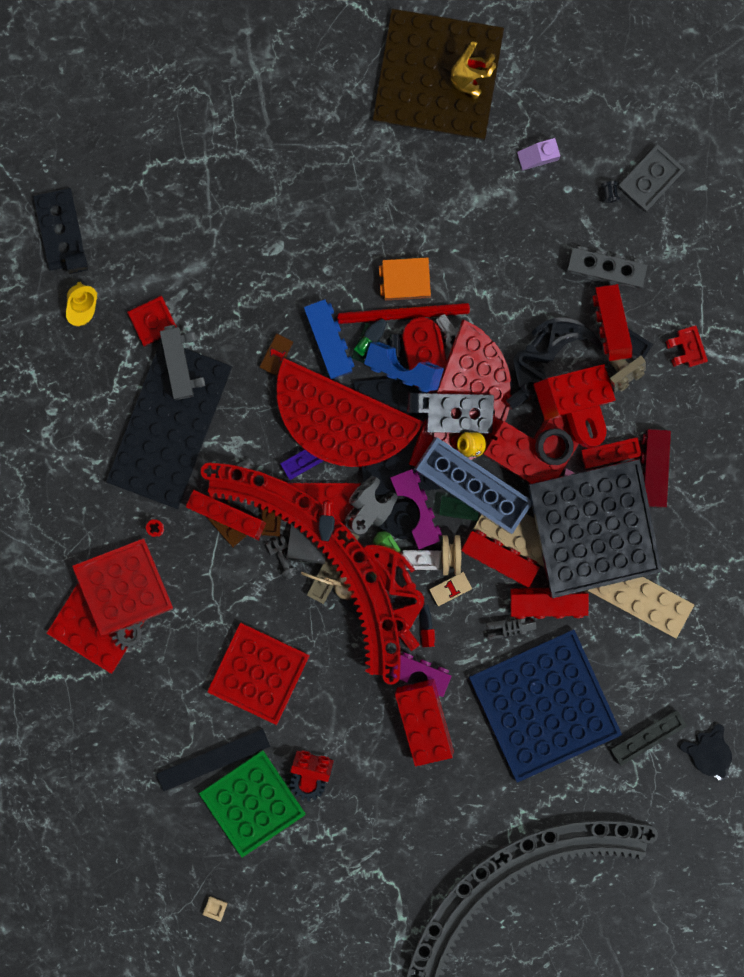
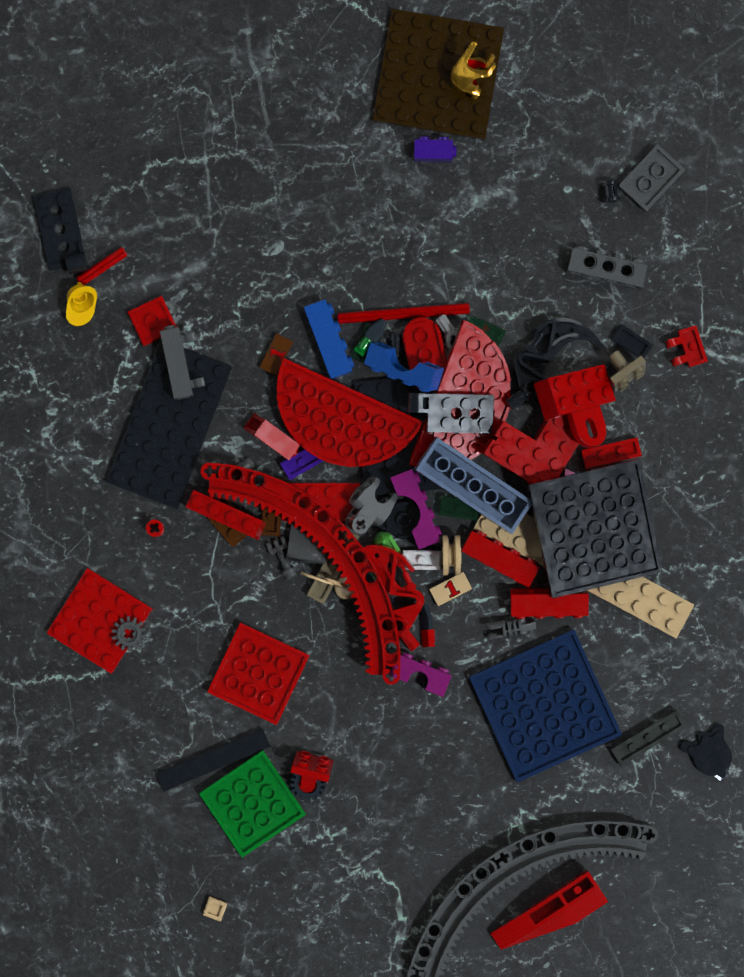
(102, 266): none -> red axle
(122, 587): red plate -> none
(271, 436): none -> slope
(327, 521): black piece -> none
(405, 279): orange brick -> none
(424, 722): red brick -> none
(434, 150): none -> dark purple brick
(471, 444): yellow head -> none
(495, 333): none -> clear green tile
(539, 154): lavender slope -> none
(555, 911): none -> red wedge
(568, 446): black tyre -> none
(613, 322): red brick -> none
(656, 466): dark red brick -> none

